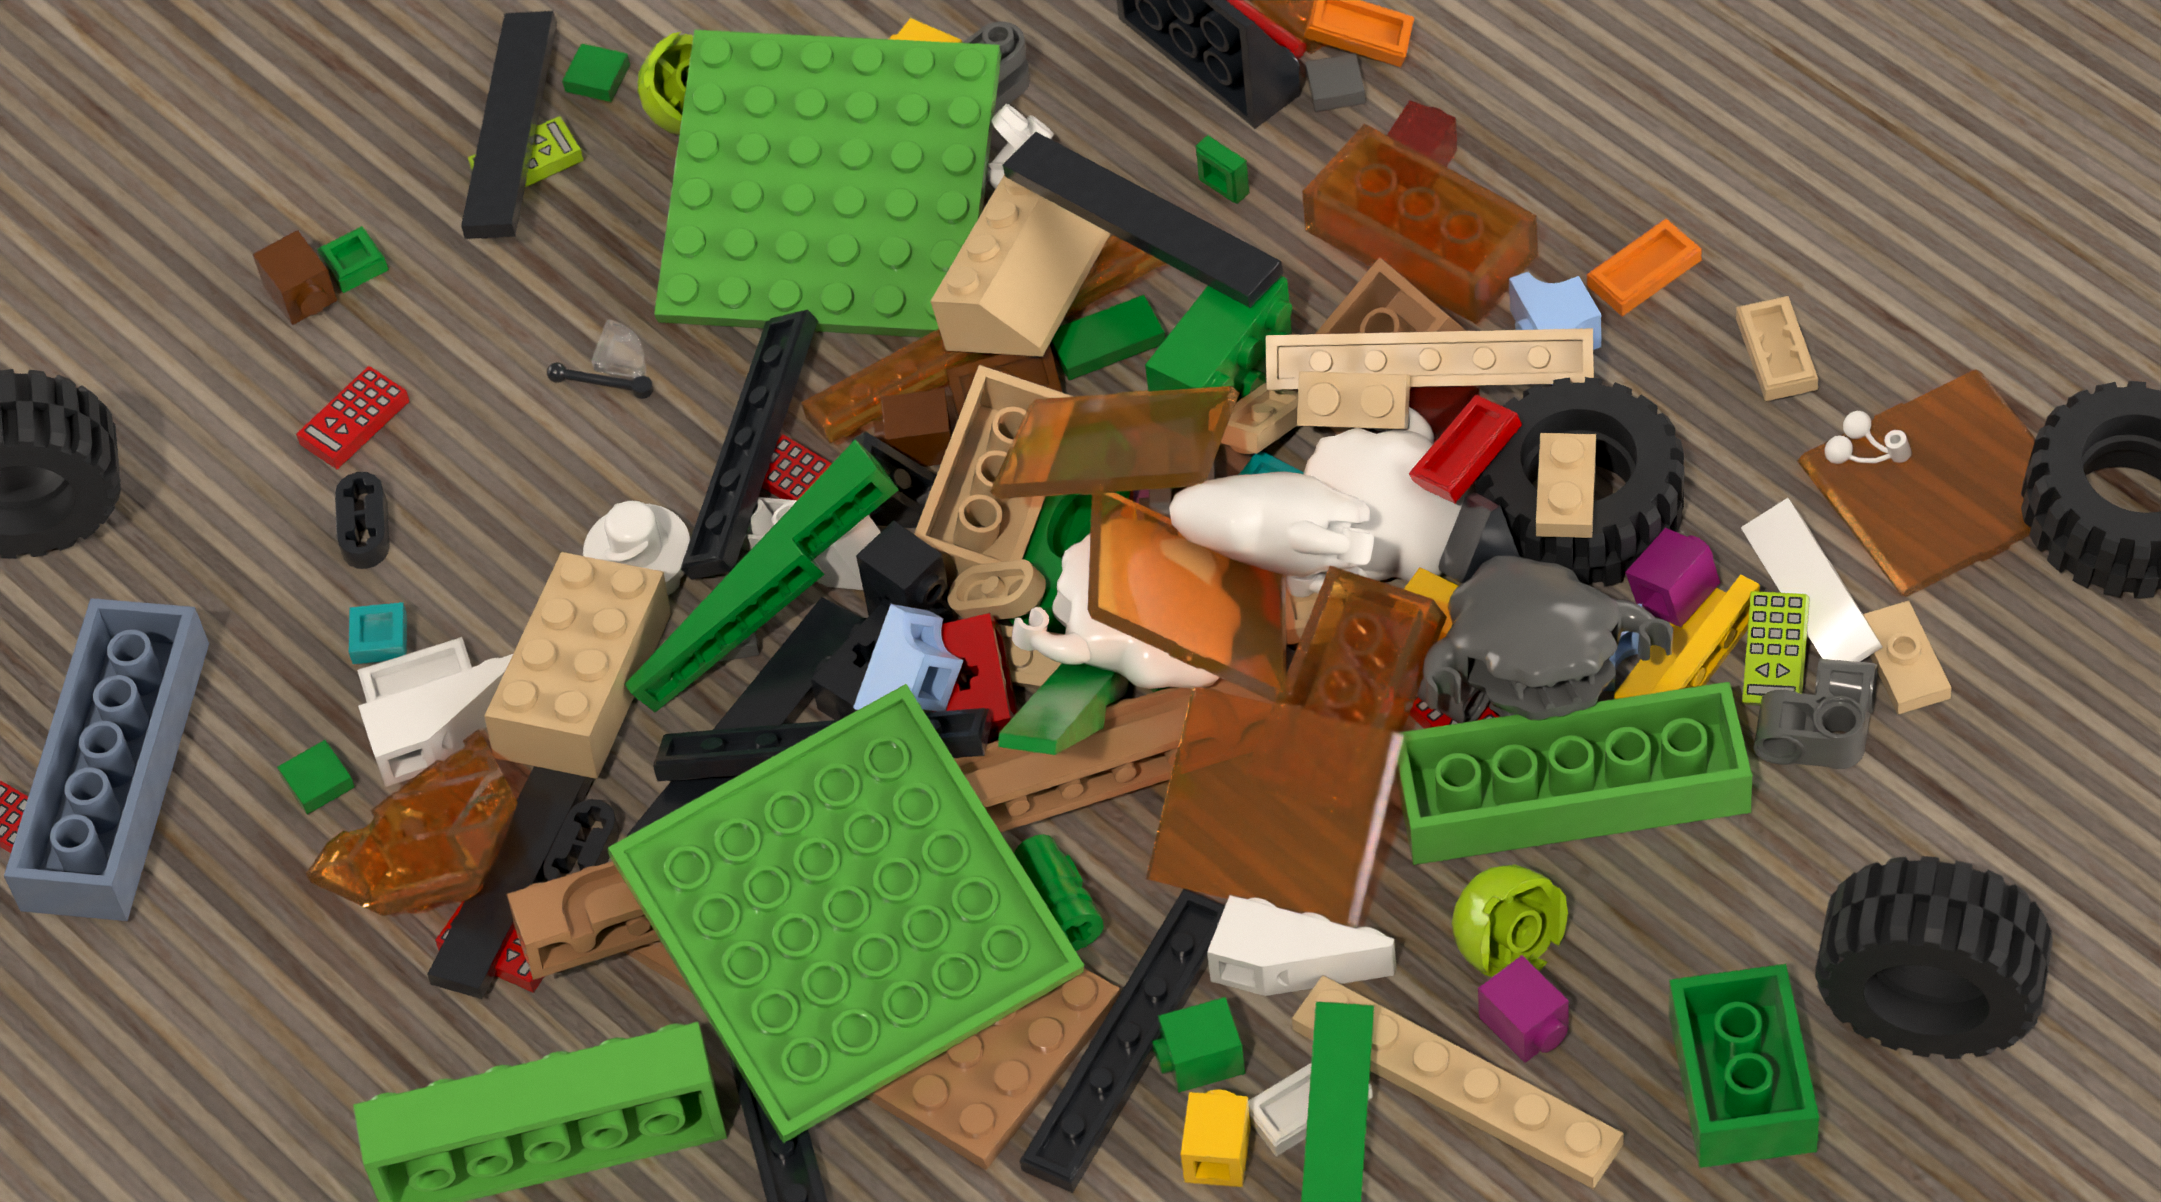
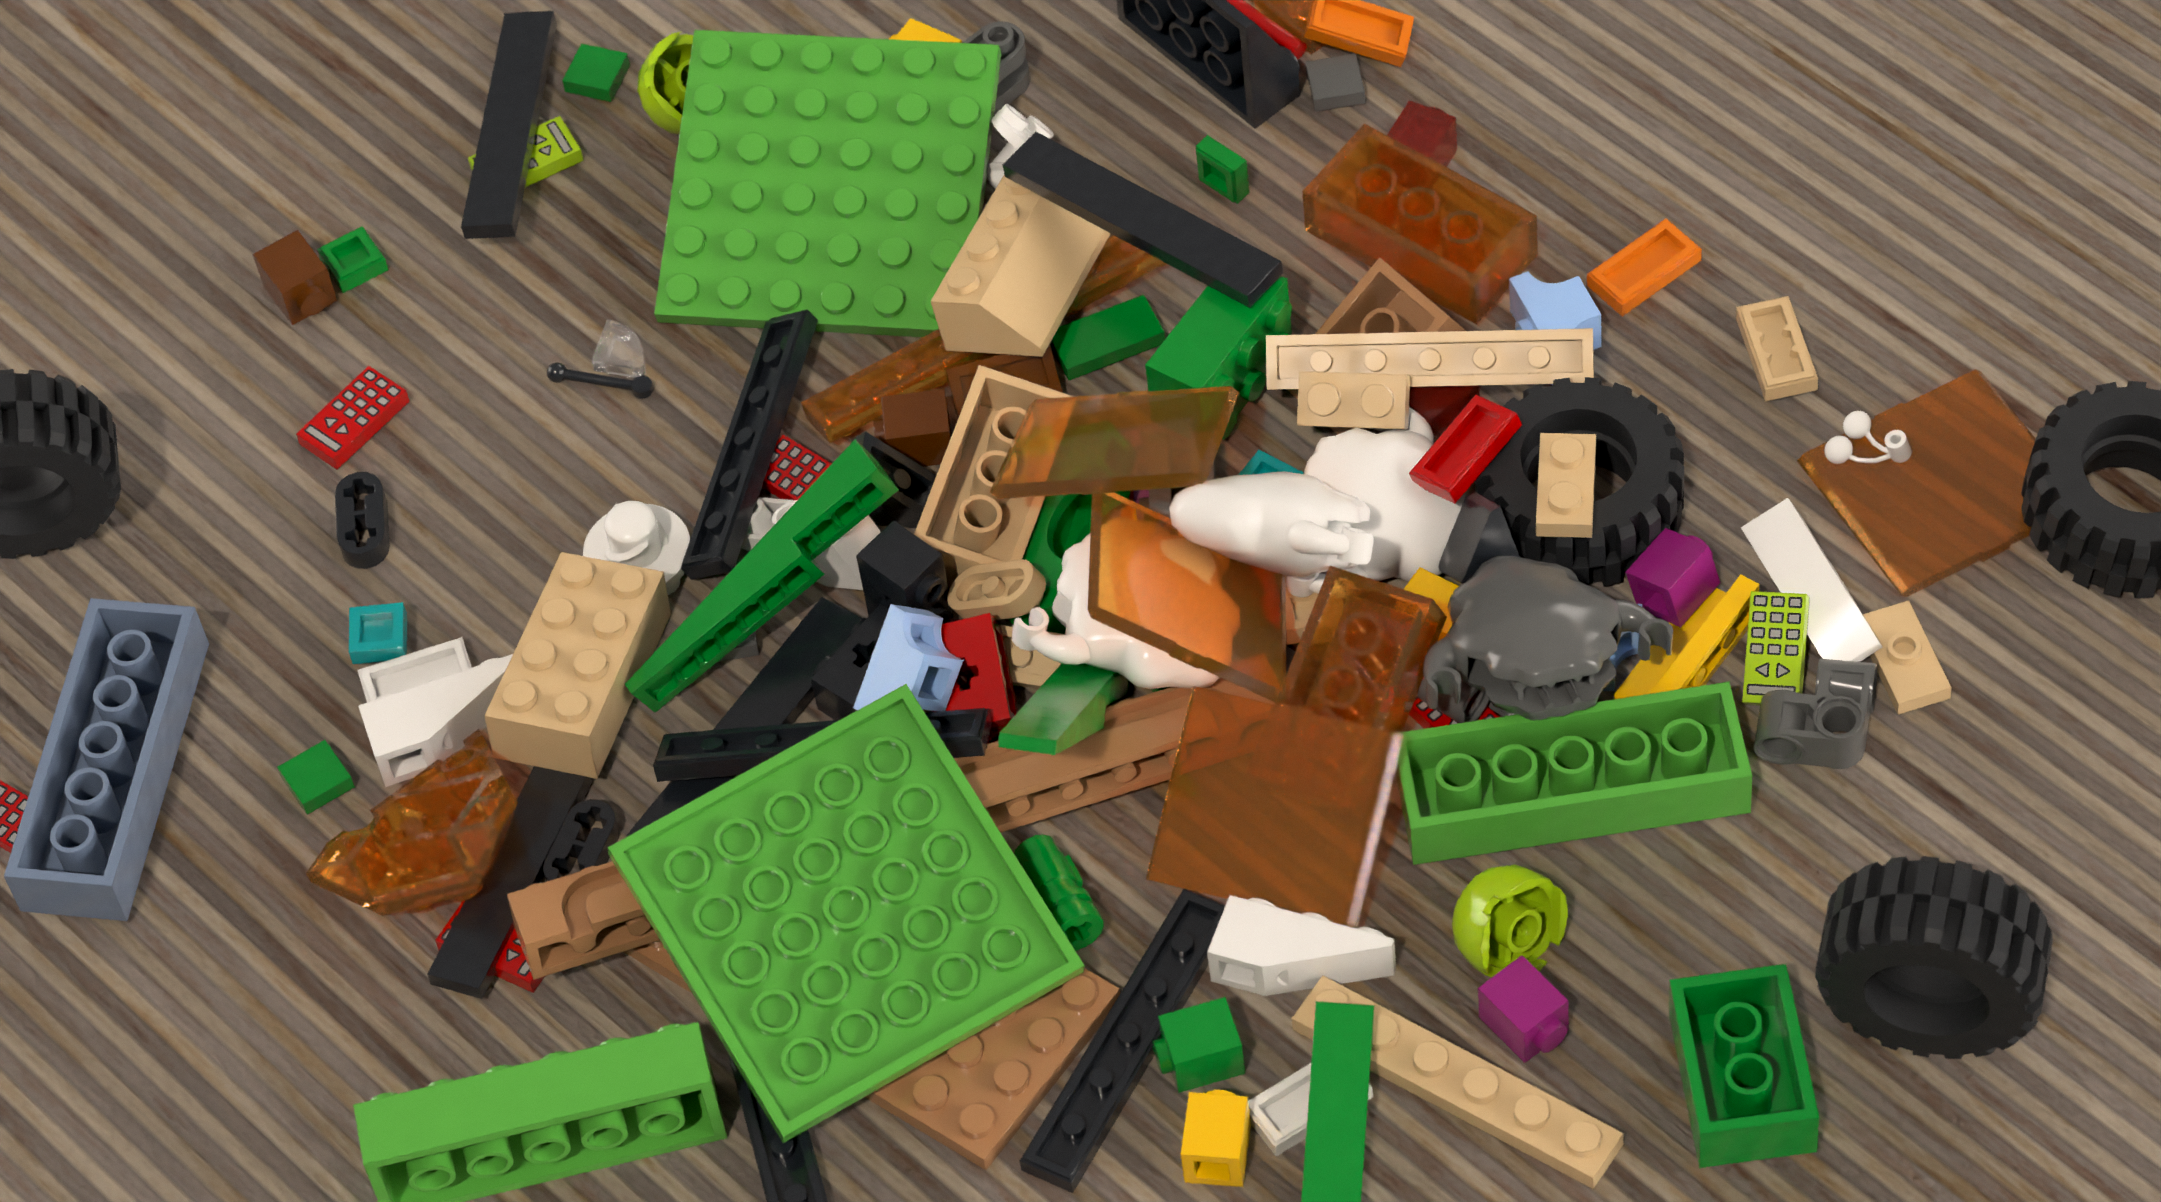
(1261, 419): tan plate -> none

